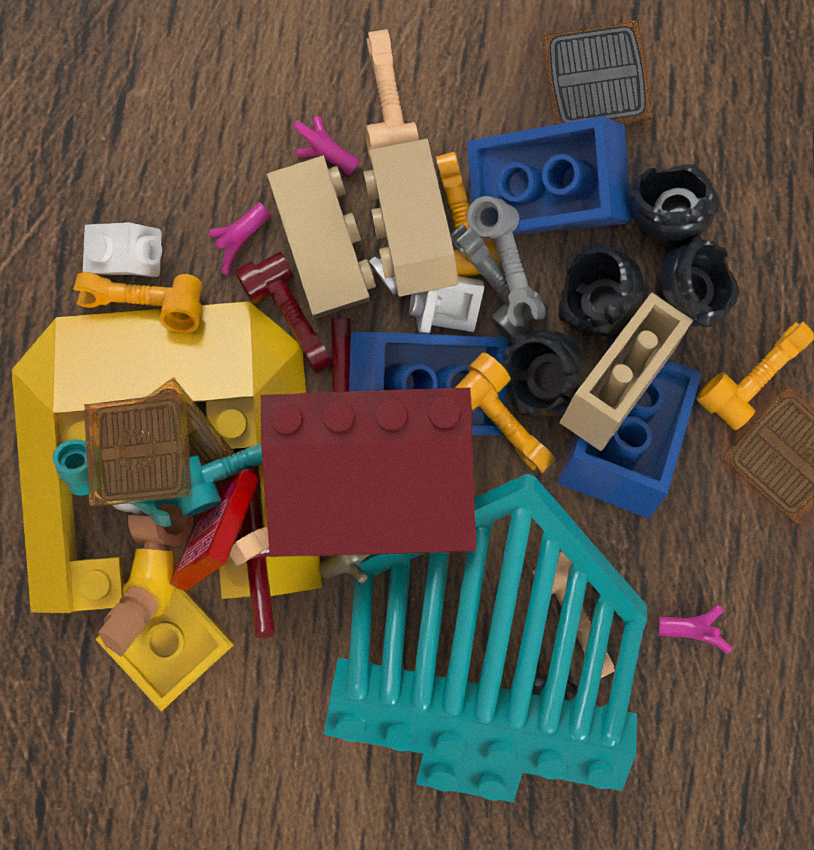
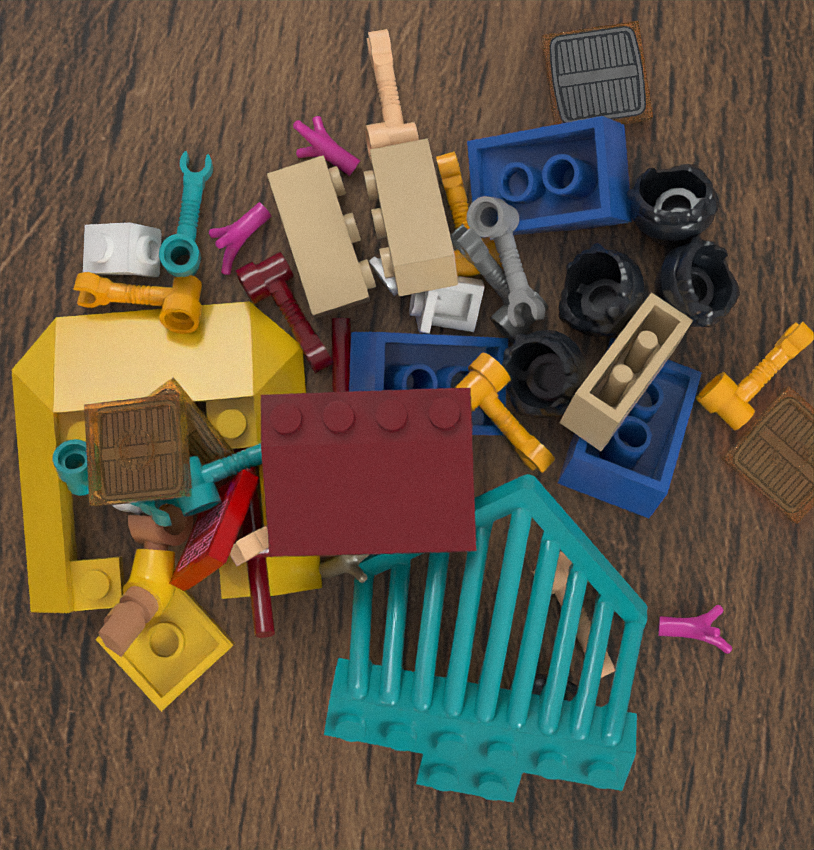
(184, 241): none -> teal brick

